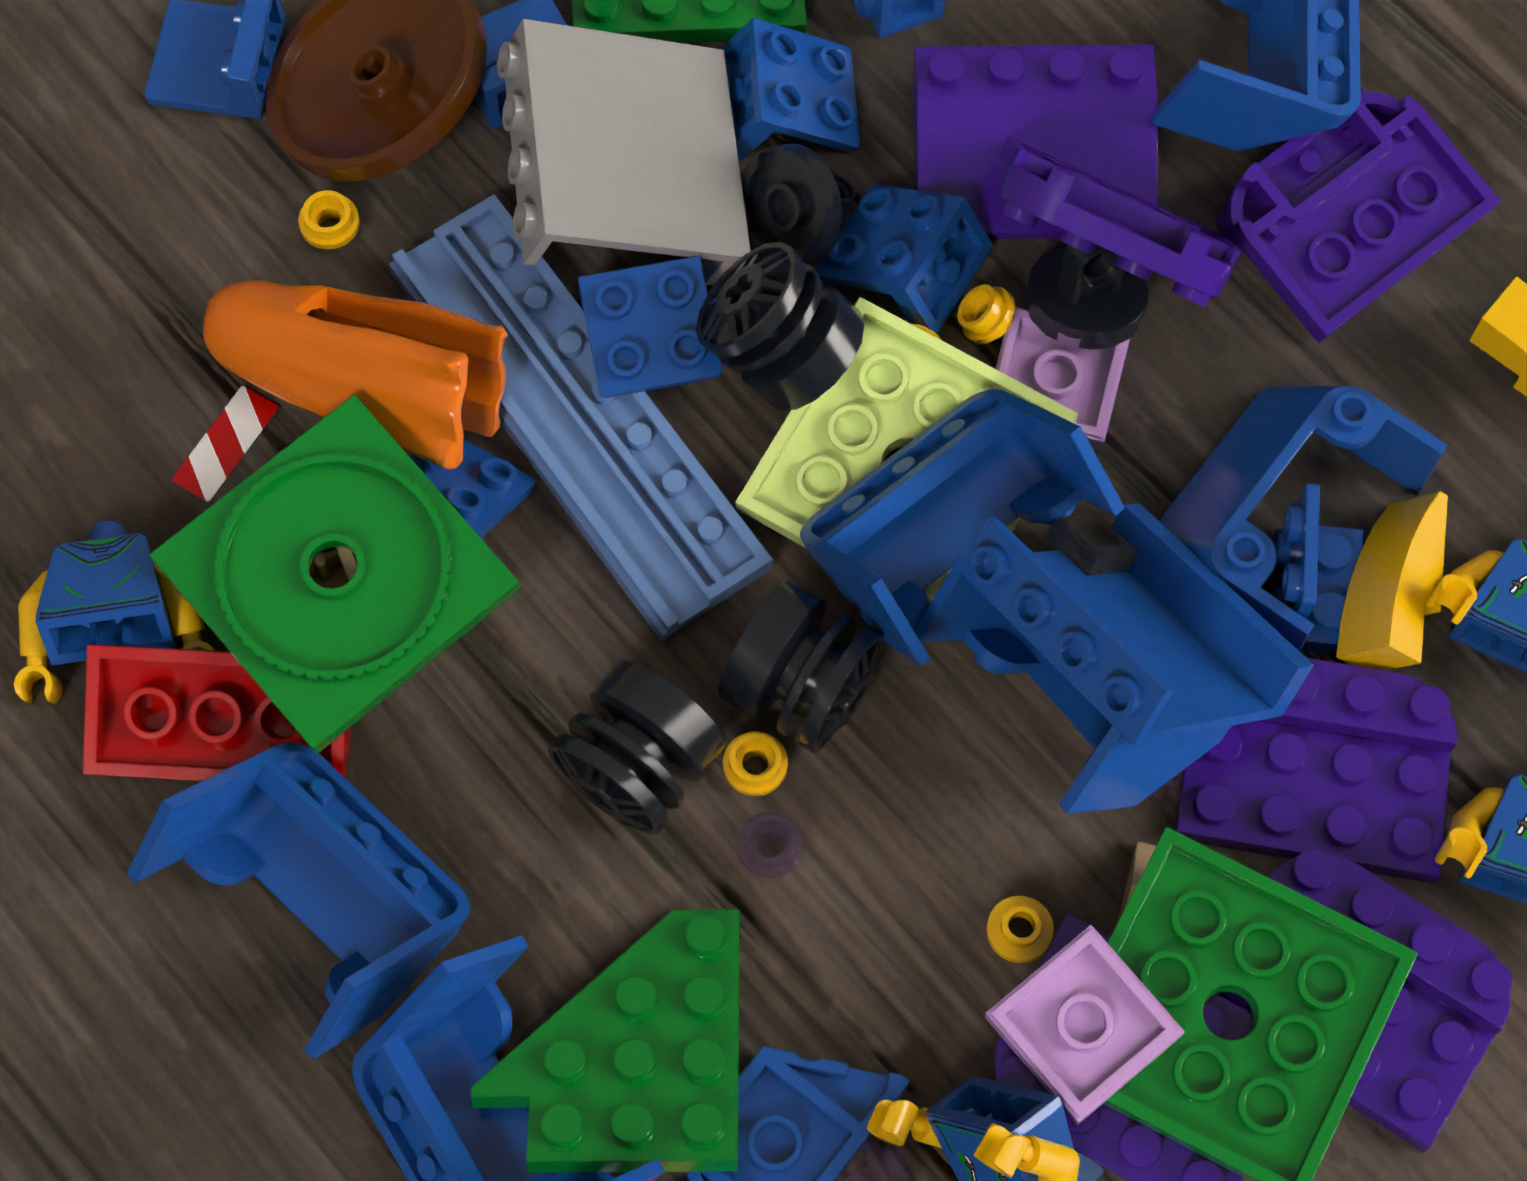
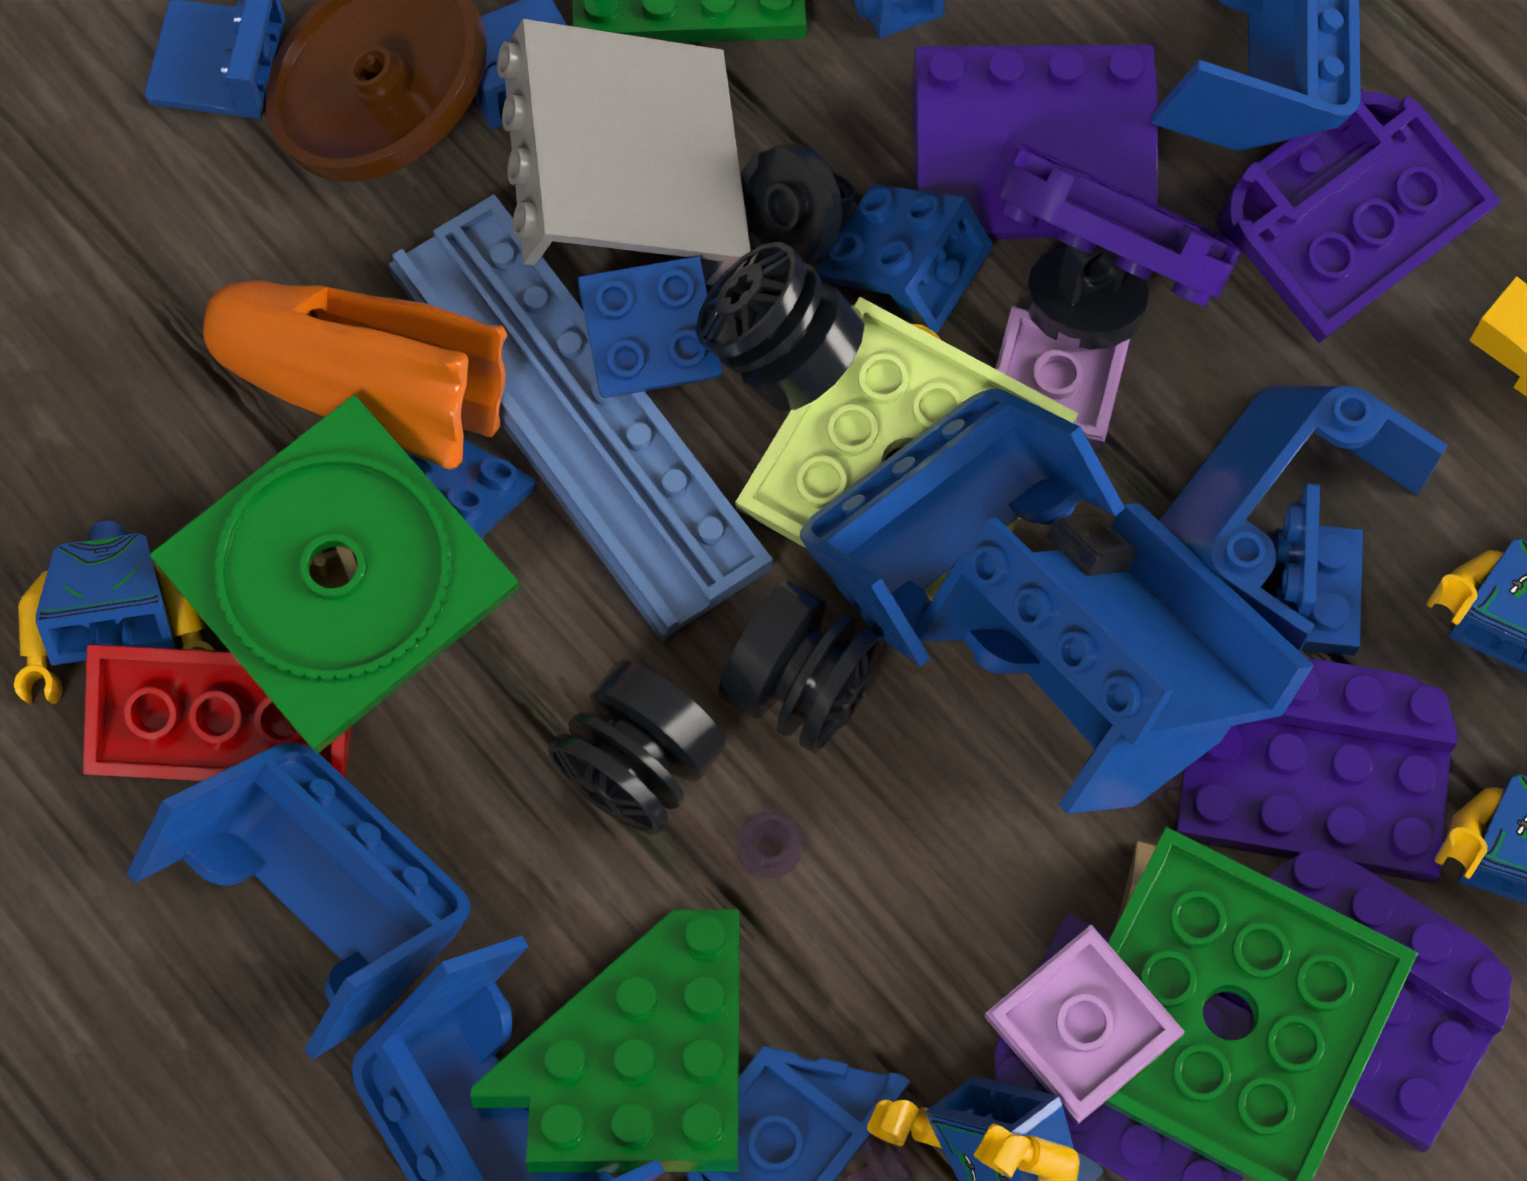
(225, 443): sticker -> none
(326, 206): yellow plate -> none
(755, 745): yellow plate -> none
(790, 87): blue bracket -> none
(986, 313): yellow plate -> none
(1013, 947): yellow plate -> none
(1392, 583): yellow slope -> none

